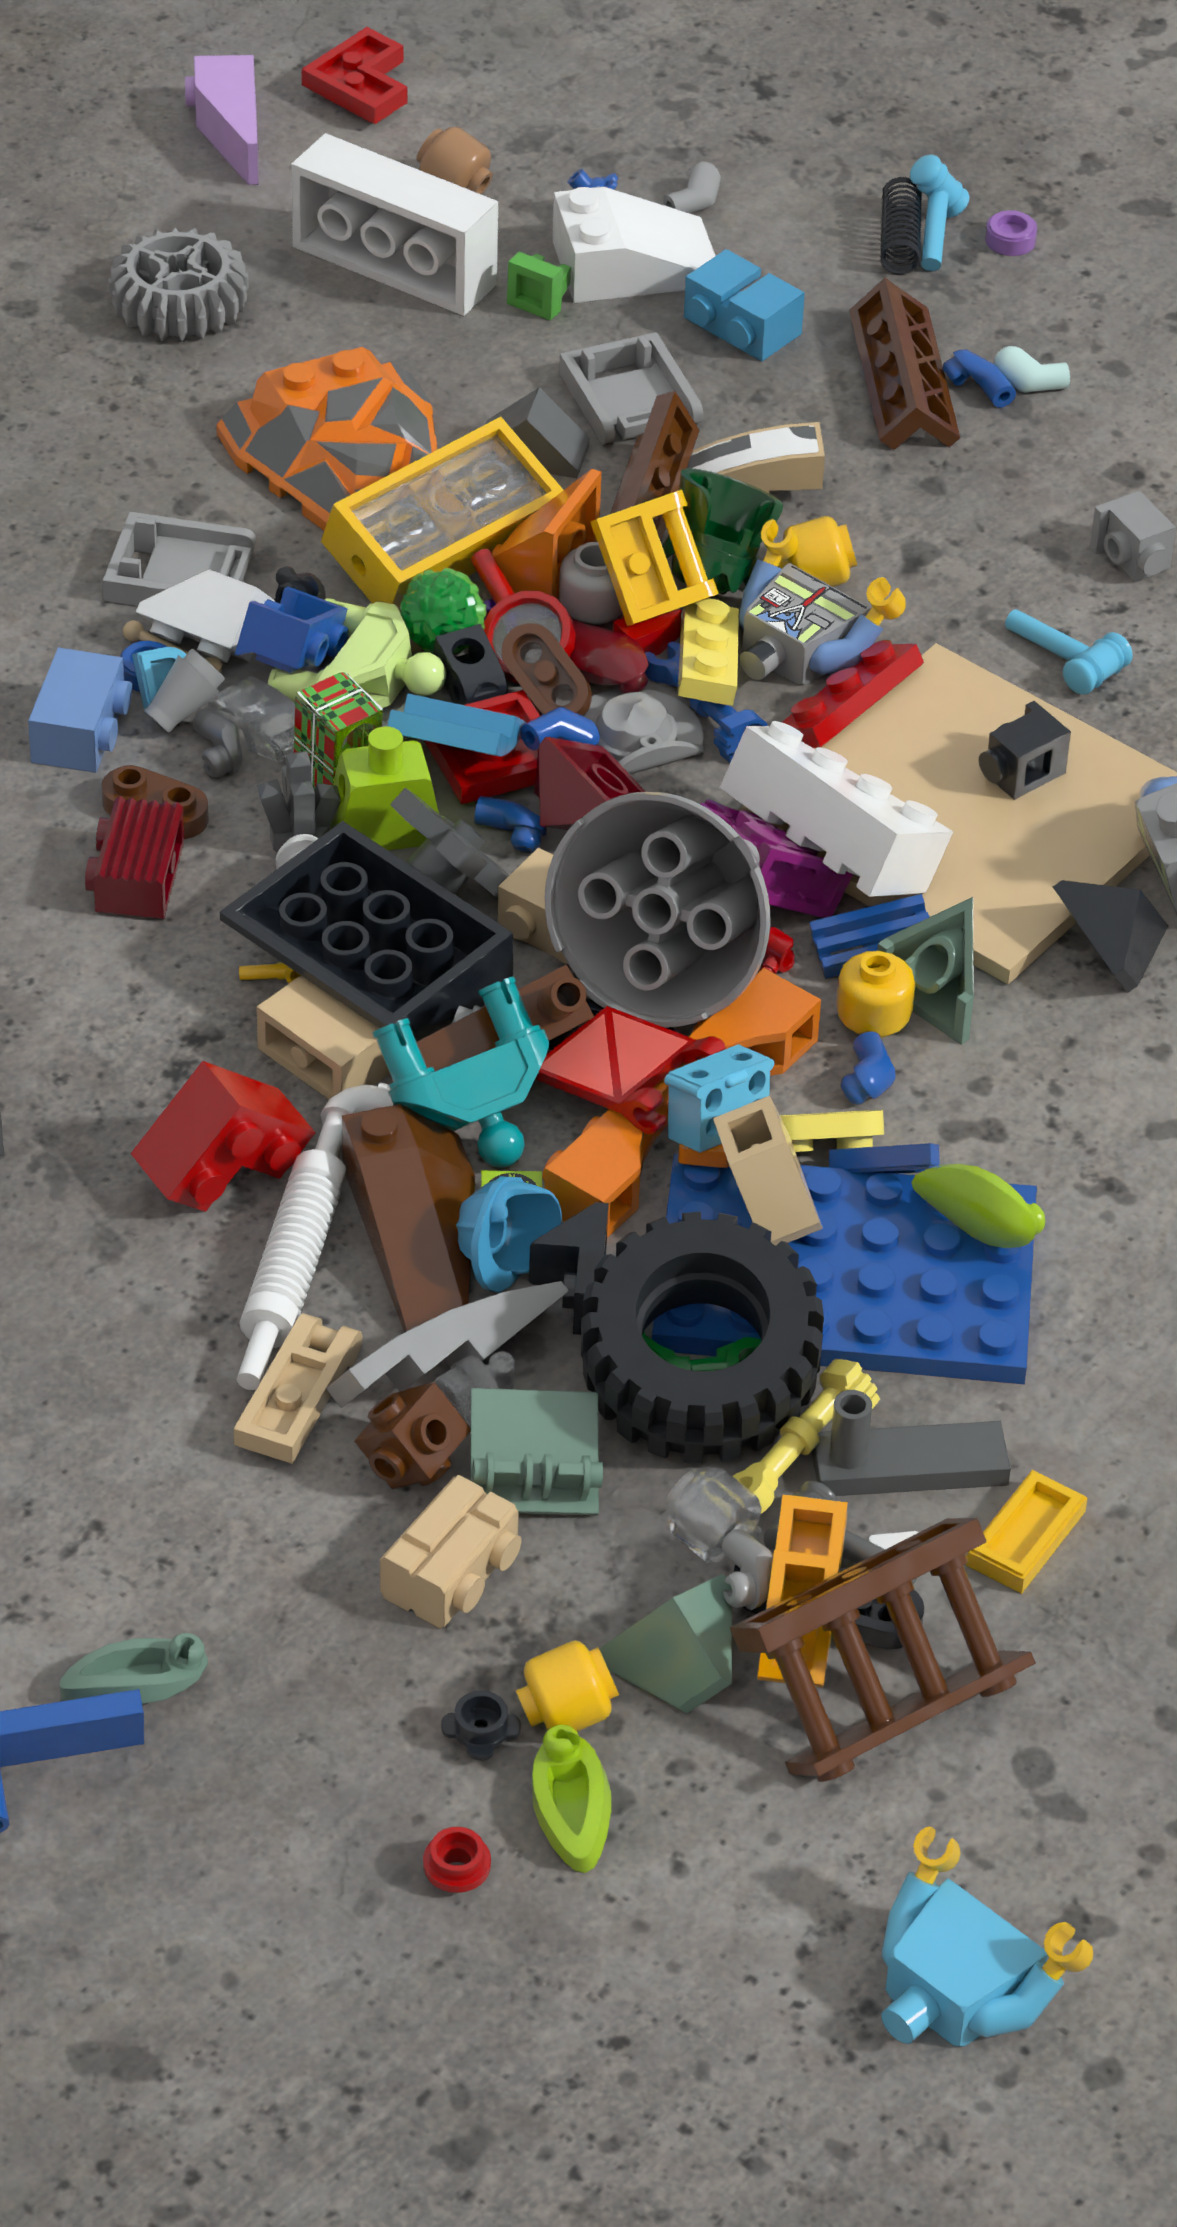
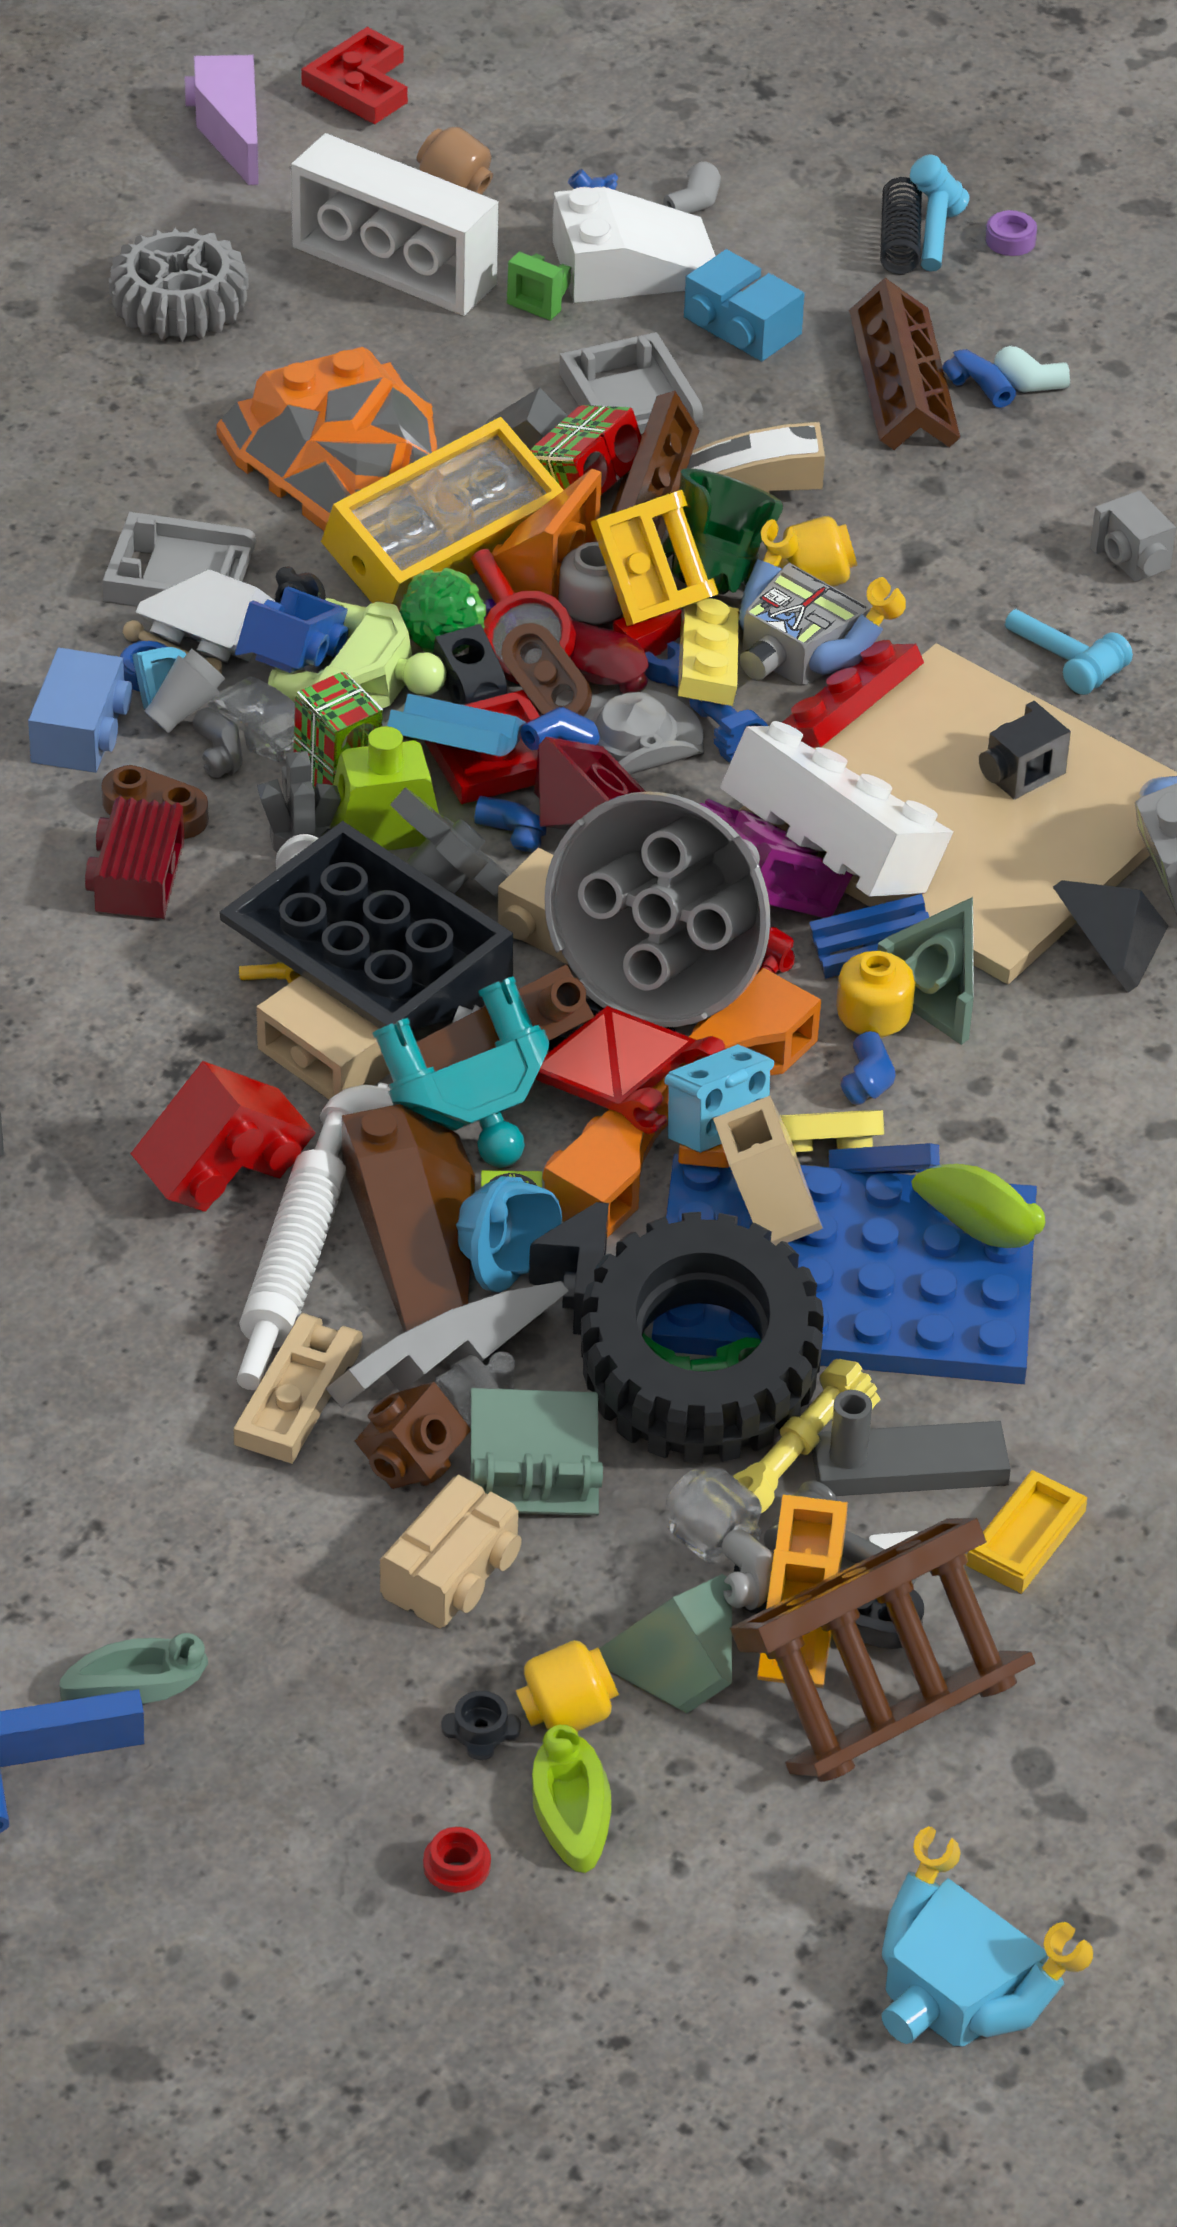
(589, 430): none -> piece

